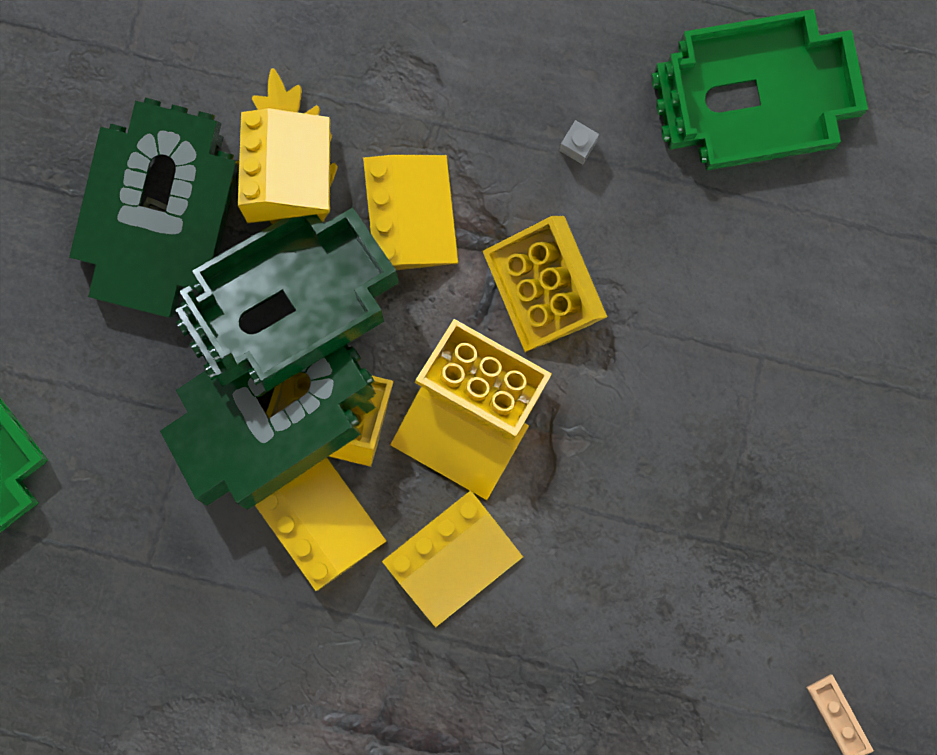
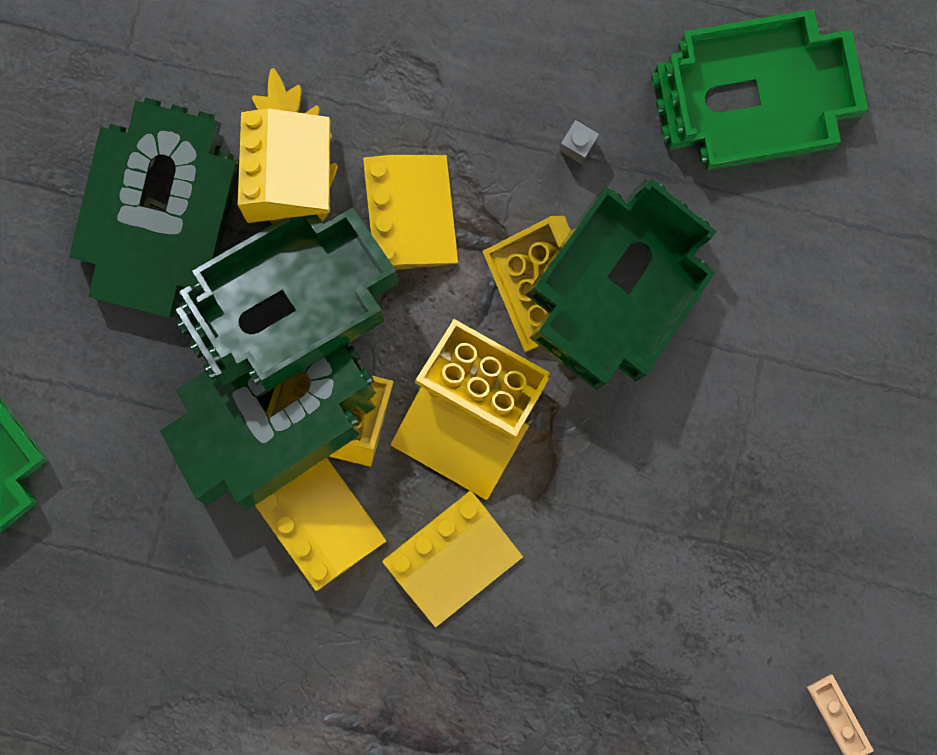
(593, 321): none -> dark green panel

